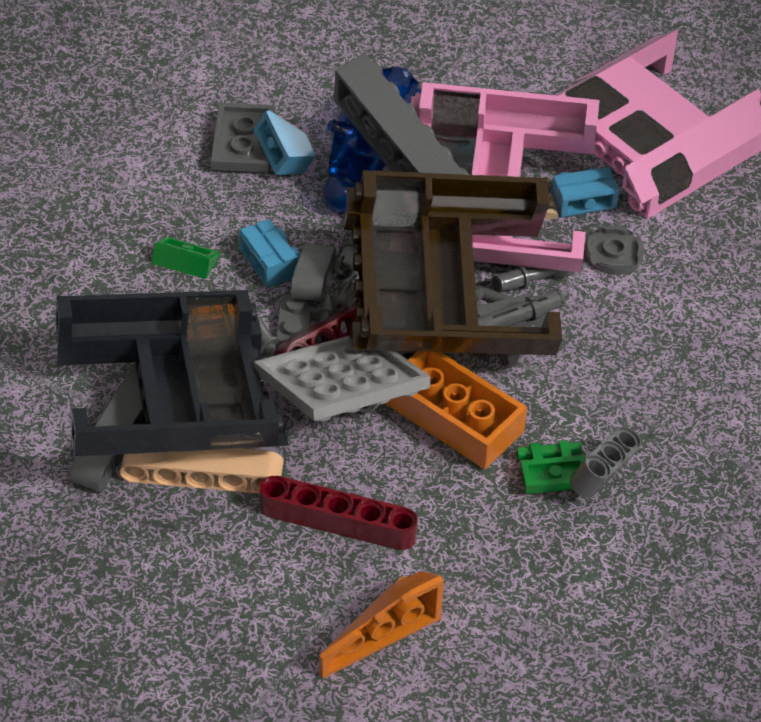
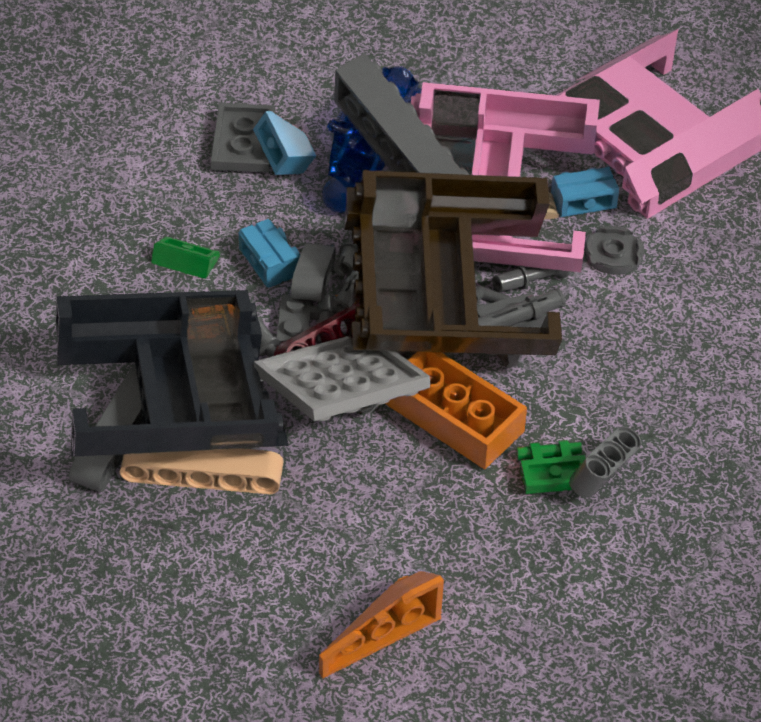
(338, 512): dark red beam -> none

